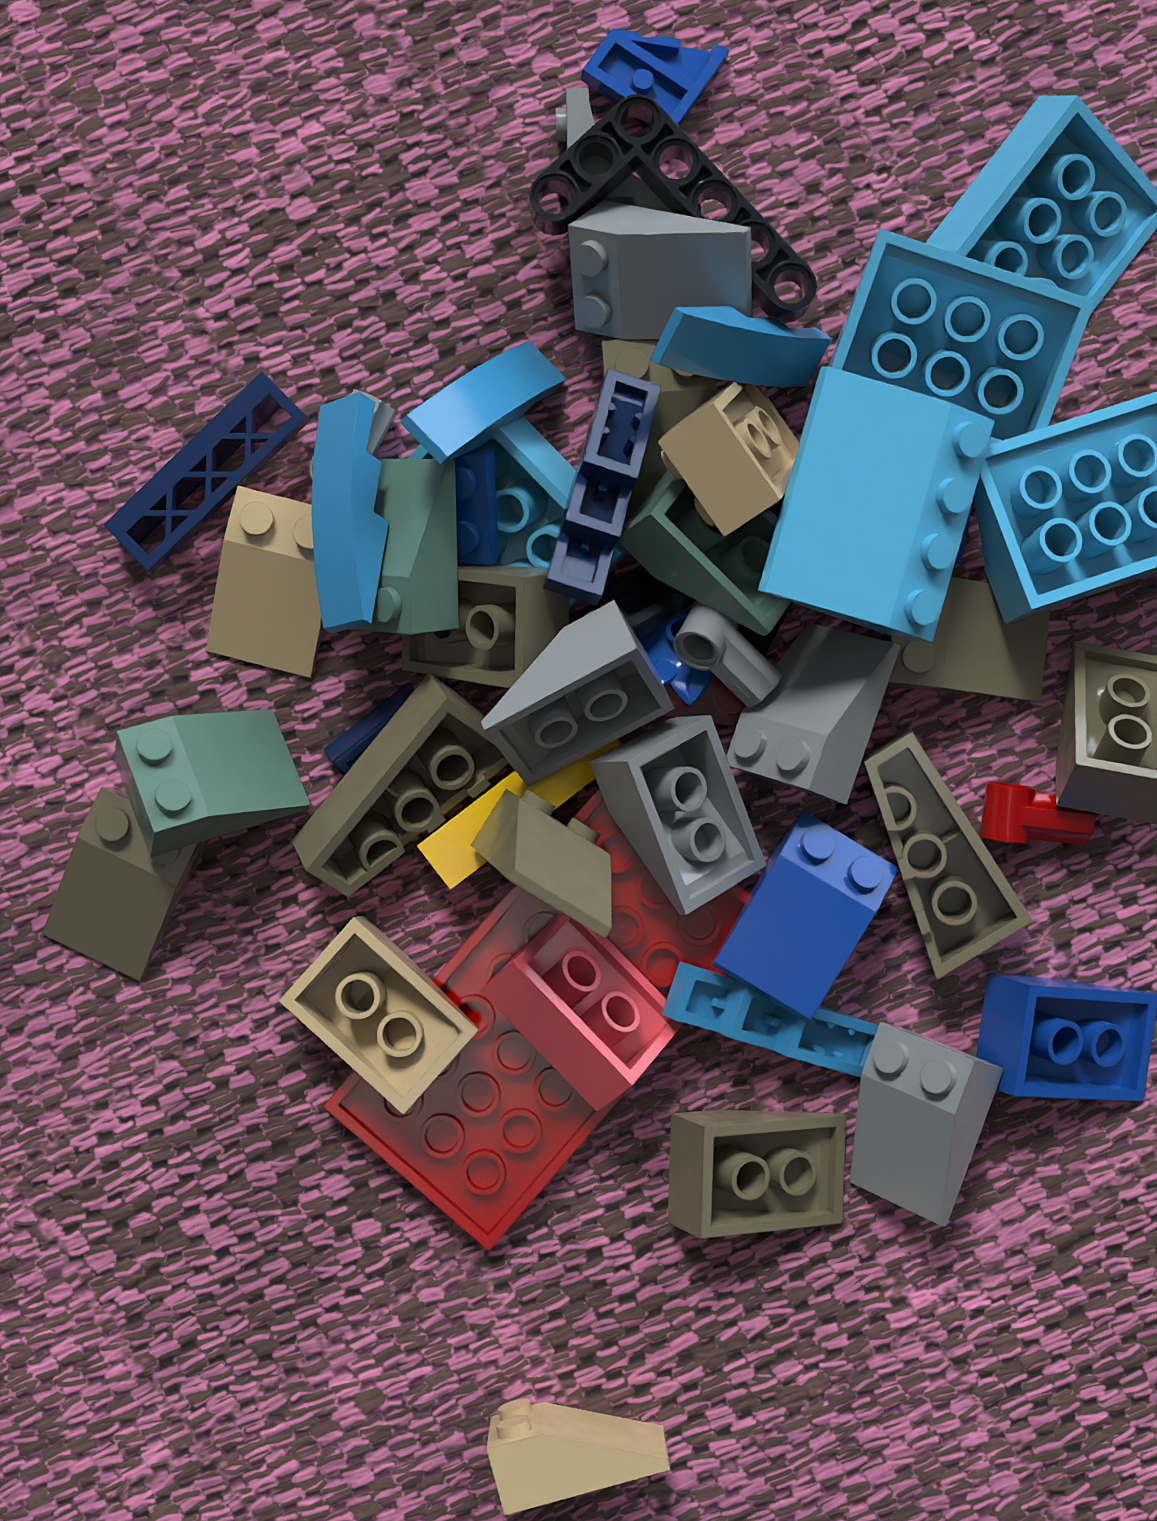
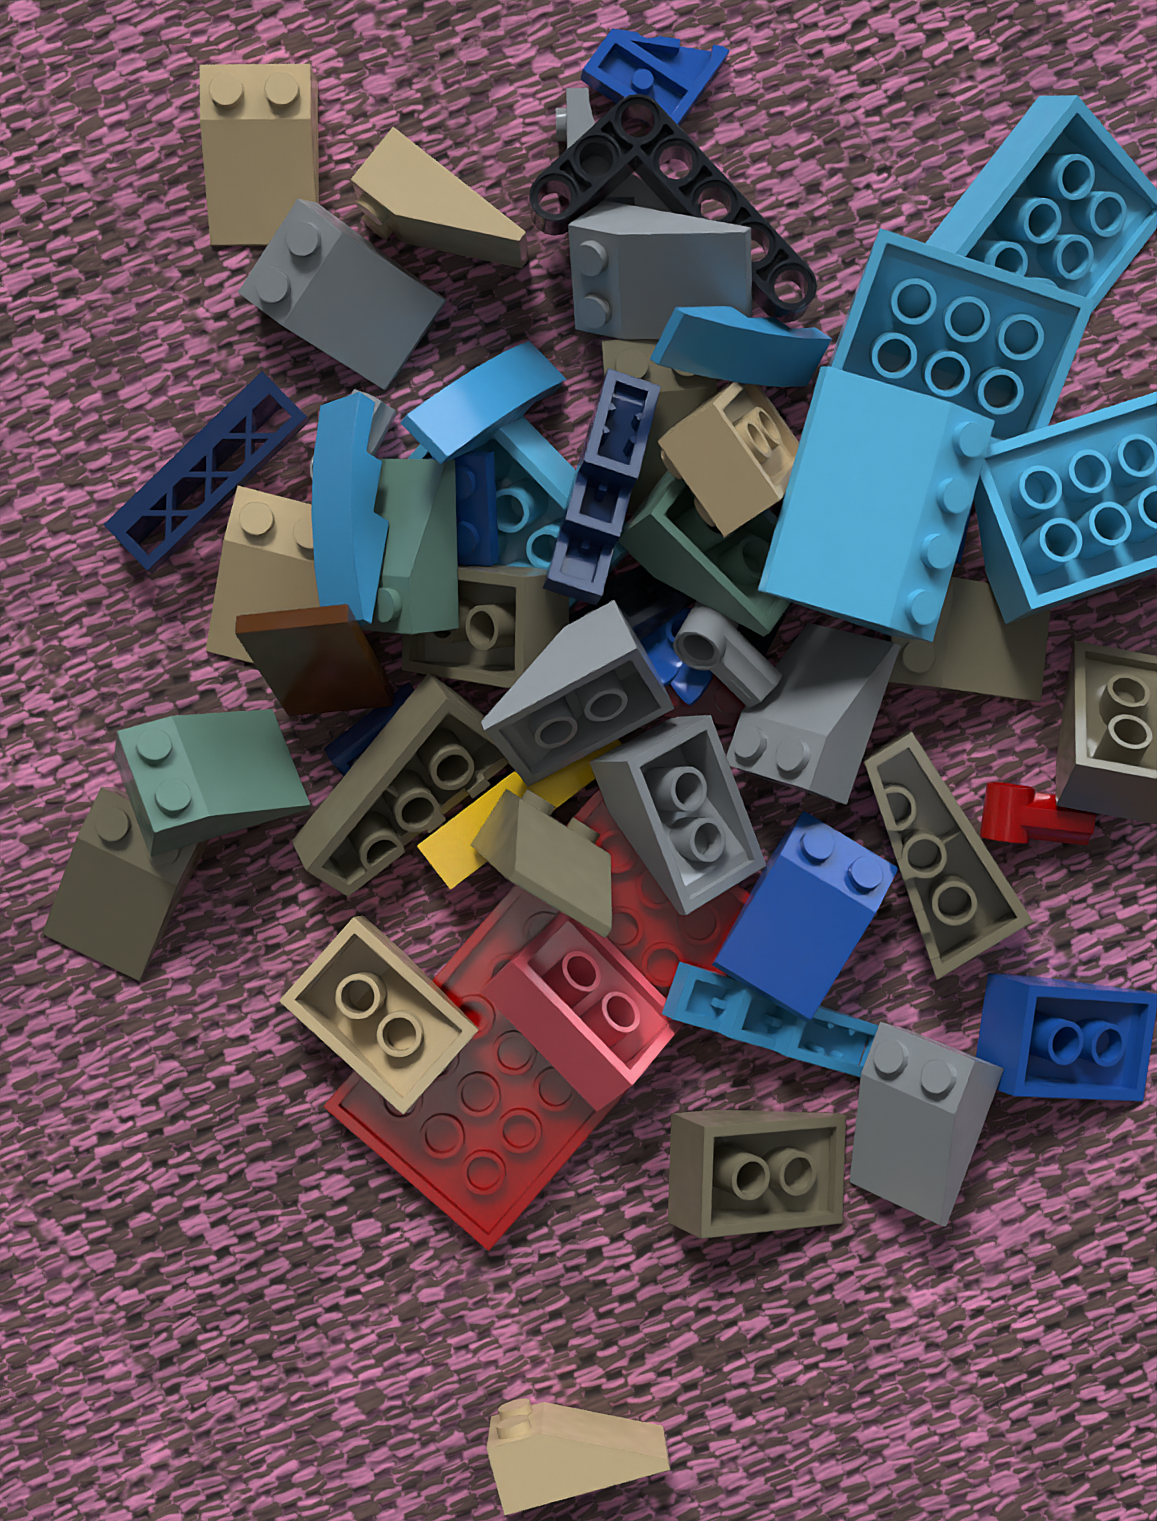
(257, 147): none -> tan slope
(315, 659): none -> reddish brown tile
(341, 293): none -> light grey slope
(430, 207): none -> tan slope

